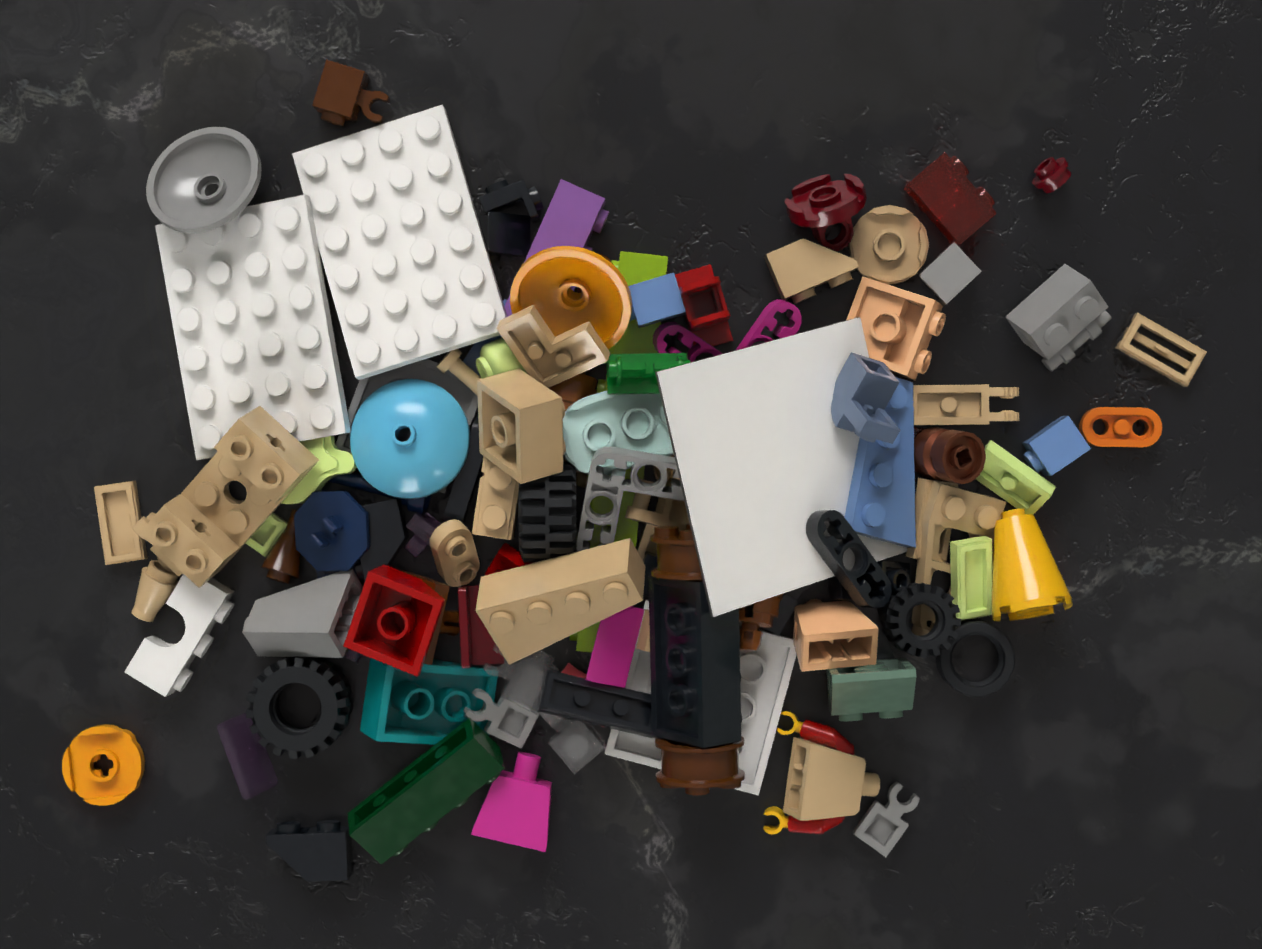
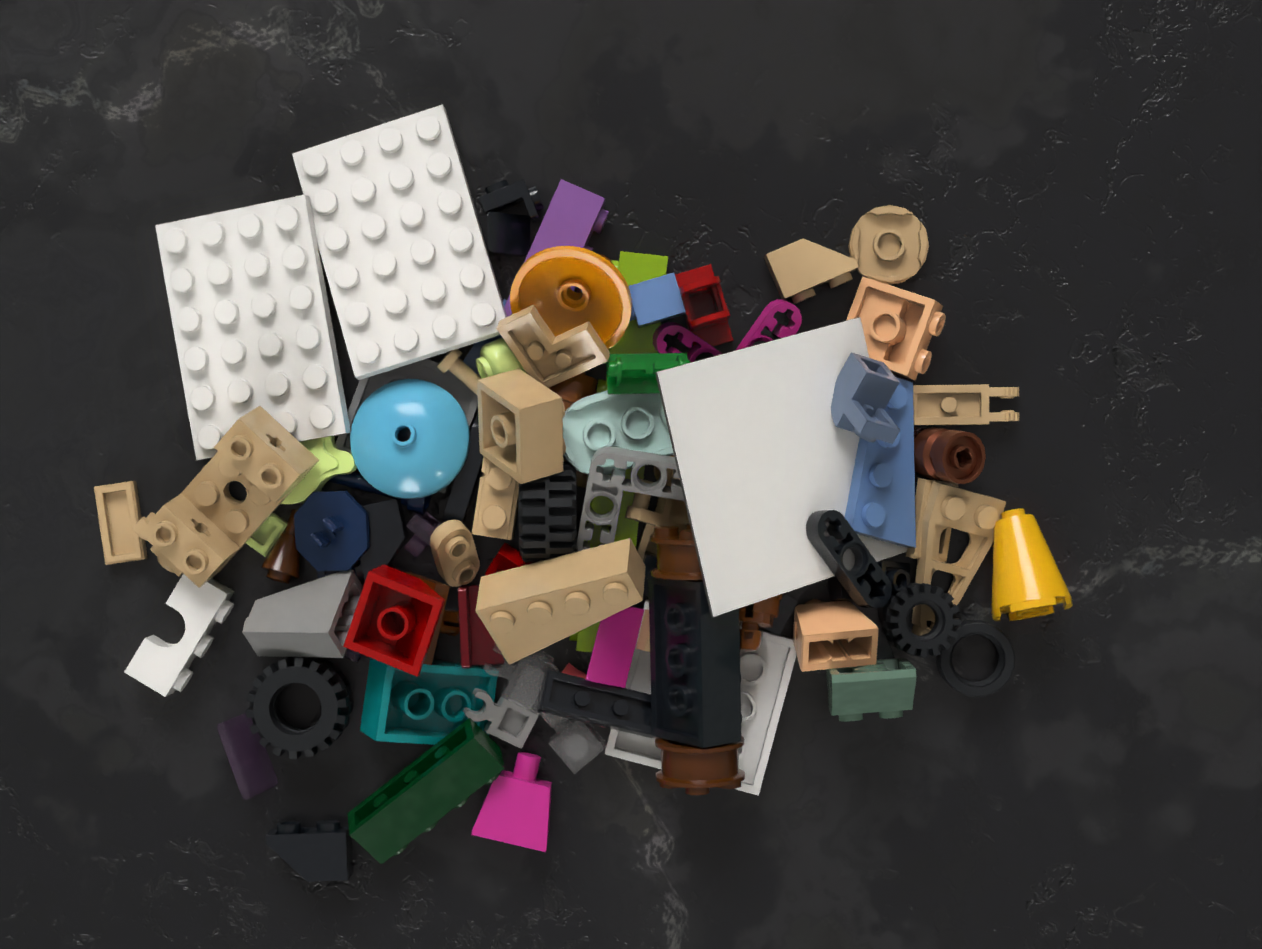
(90, 783): light orange plate -> none
(153, 591): tan cone -> none
(203, 179): light grey dish -> none
(343, 94): reddish brown brick -> none
(822, 780): tan torso -> none
(827, 202): dark red tile -> none
(883, 824): light grey plate -> none
(949, 273): light grey panel -> none
(951, 199): clear red brick -> none
(972, 576): yellowish green tile -> none
(1014, 480): yellowish green plate -> none
(1051, 174): dark red plate -> none
(1054, 446): medium blue brick -> none
(1060, 316): light grey brick -> none
(1119, 427): orange plate -> none
(1132, 334): tan tile -> none

